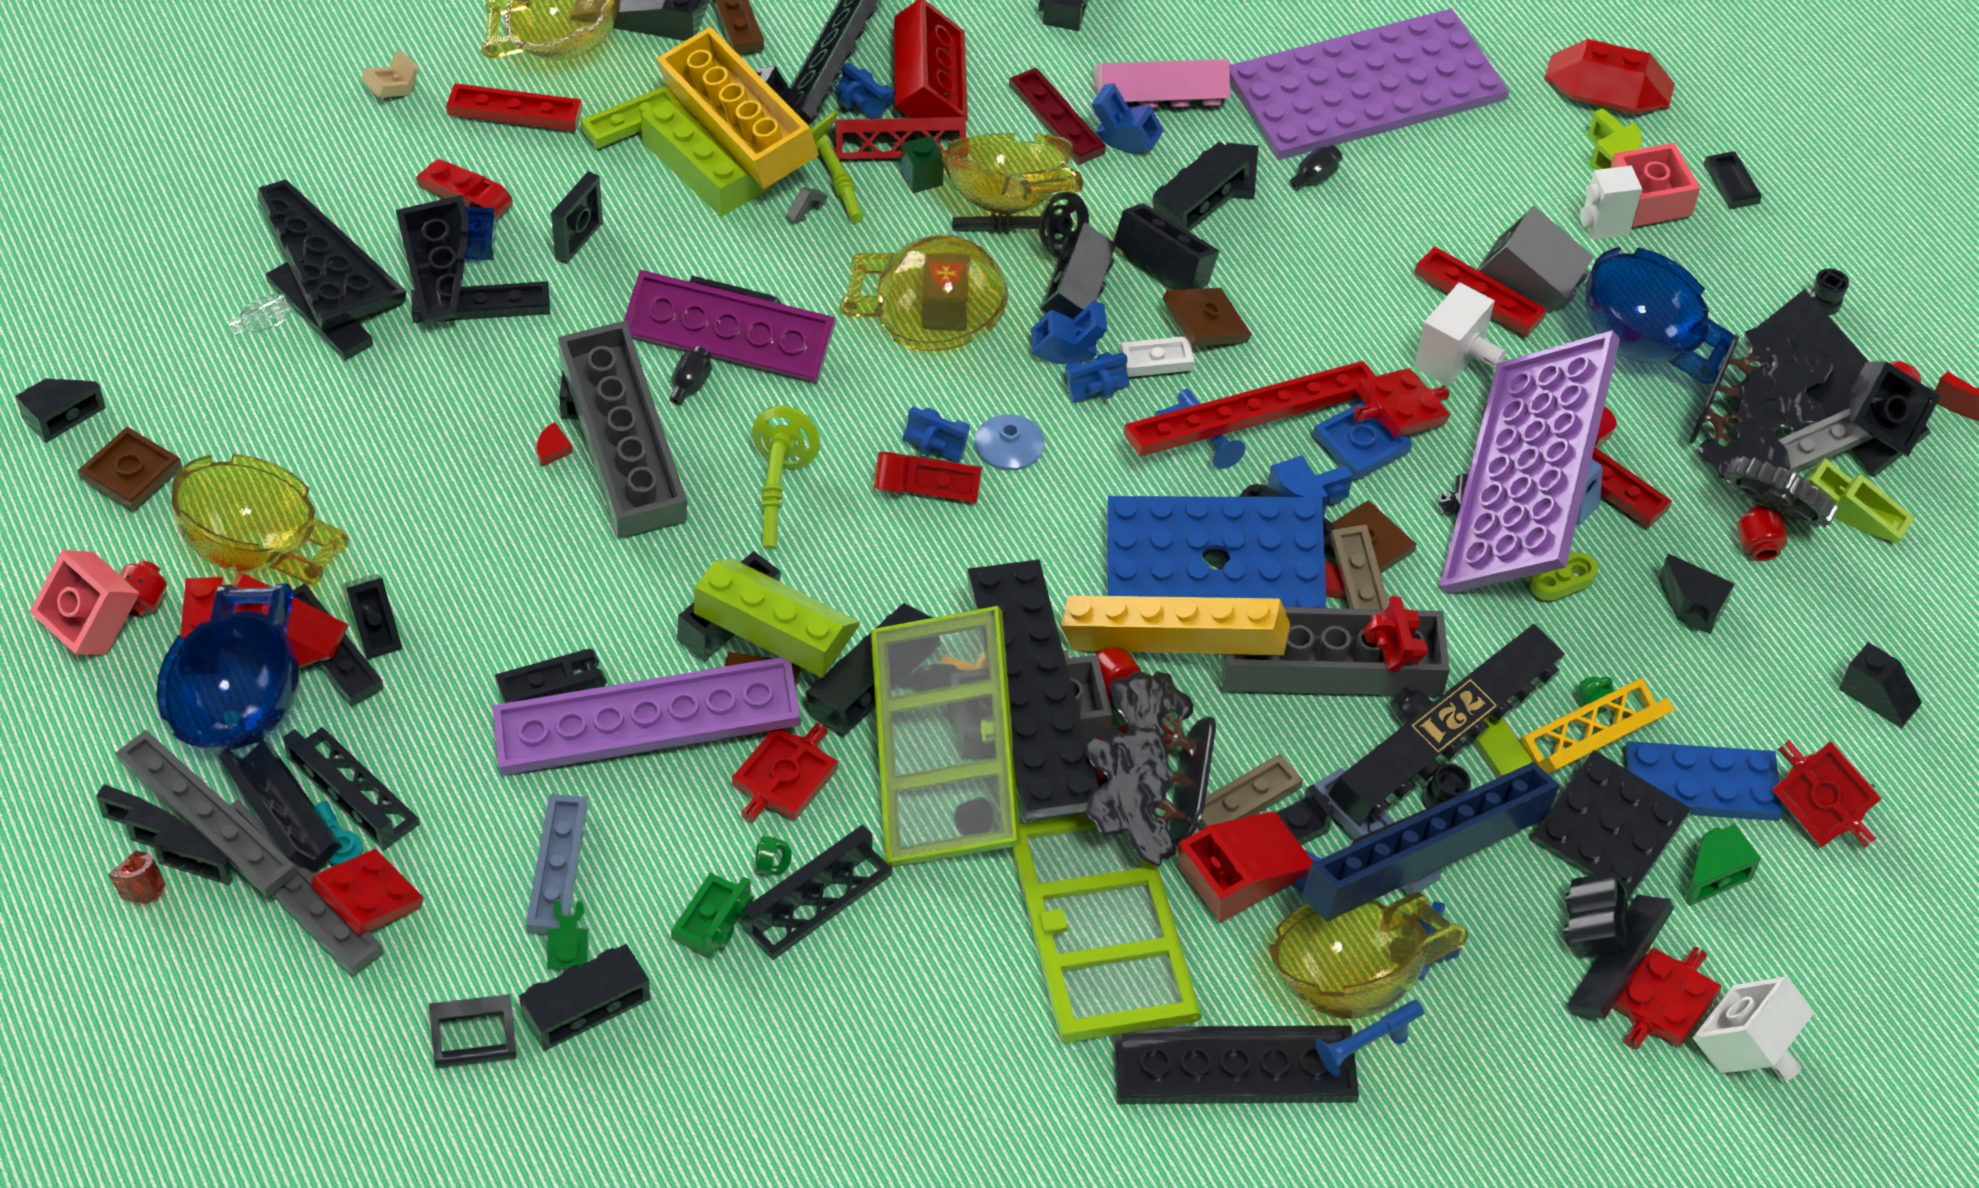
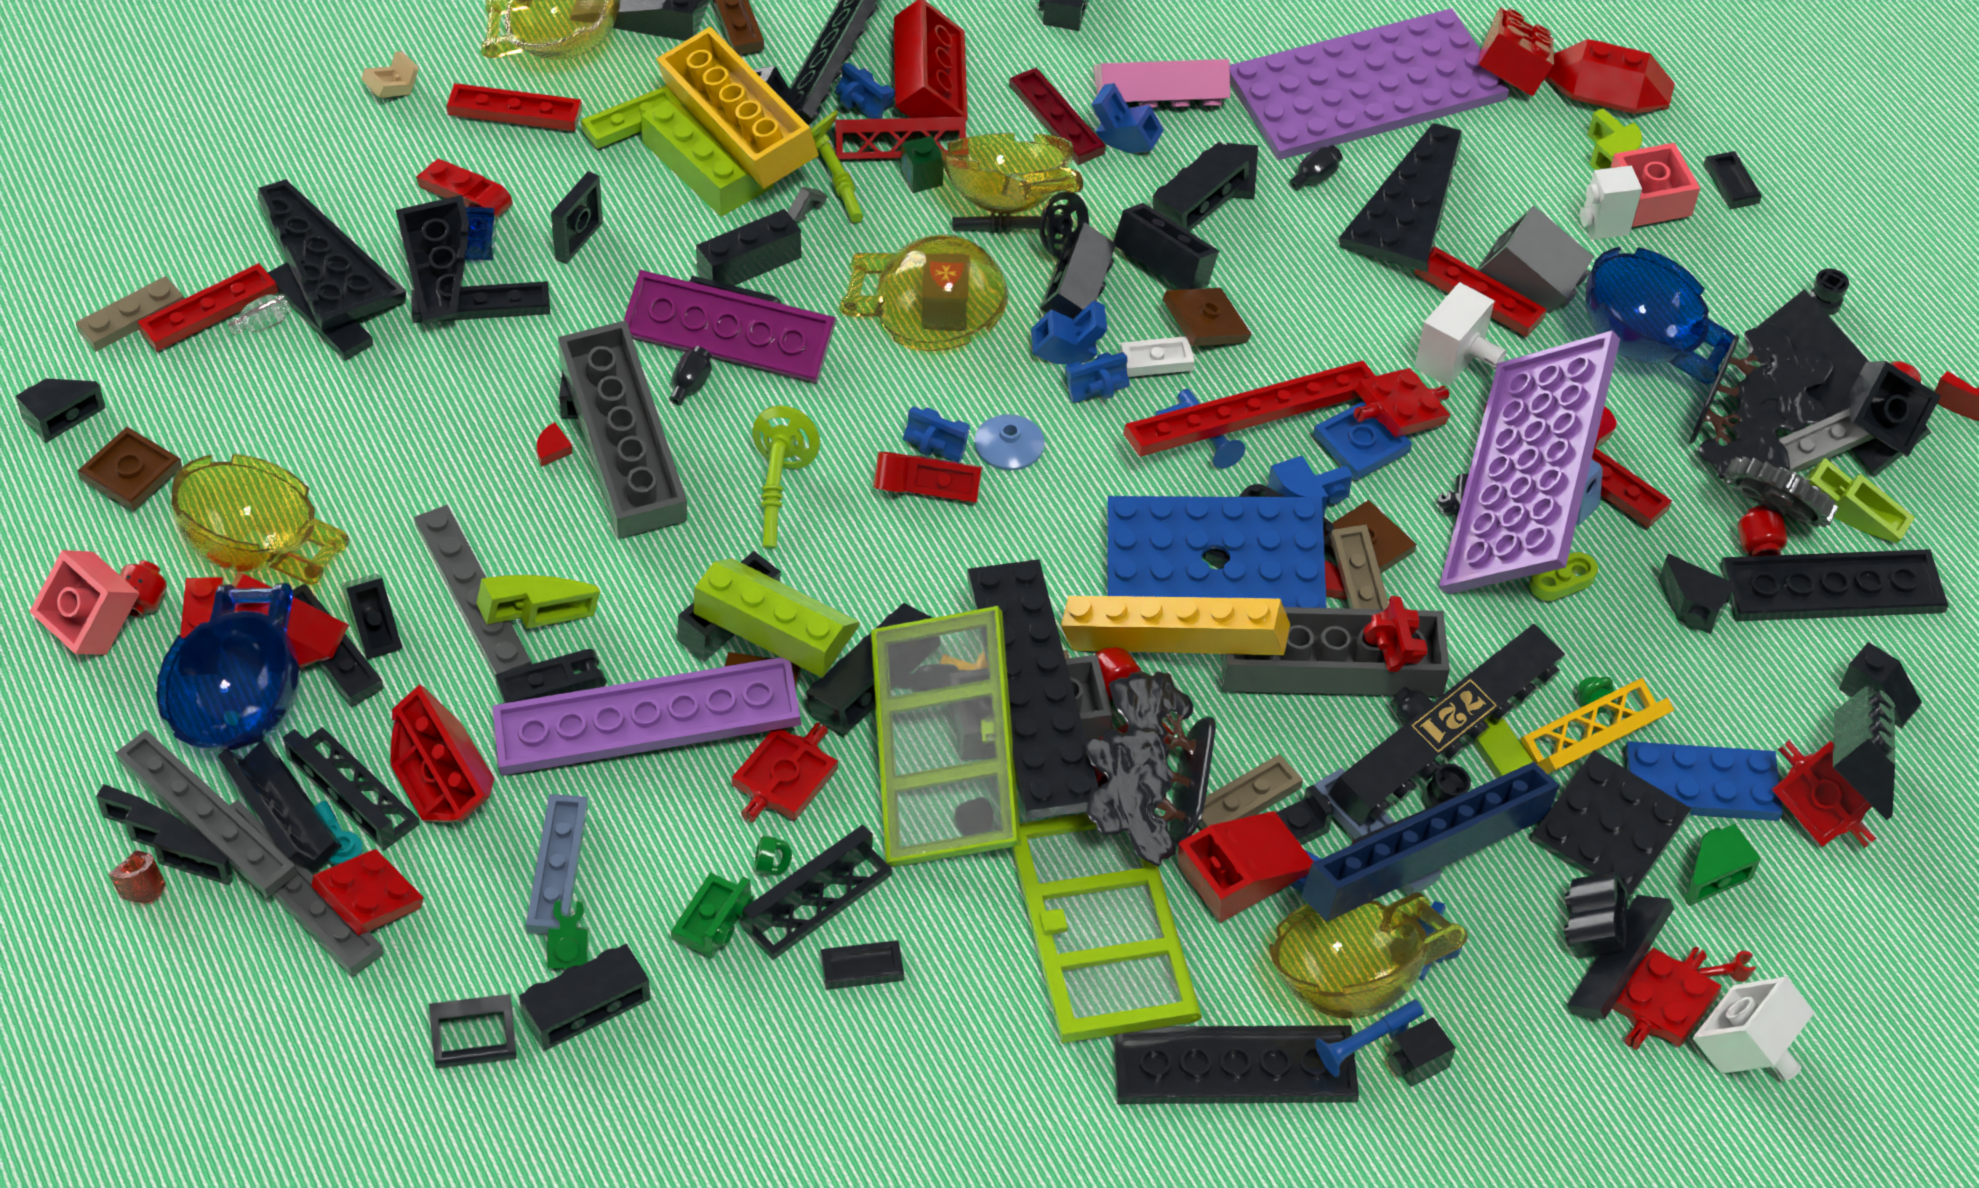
(122, 316): none -> dark tan plate
(206, 307): none -> red plate
(437, 759): none -> red wedge
(463, 578): none -> dark grey plate
(535, 599): none -> lime slope
(750, 249): none -> black brick
(862, 965): none -> black tile
(1409, 206): none -> black wing
(1421, 1052): none -> black brick
(1517, 51): none -> red slope
(1735, 969): none -> red hand
(1834, 585): none -> black tile
(1867, 747): none -> black slope

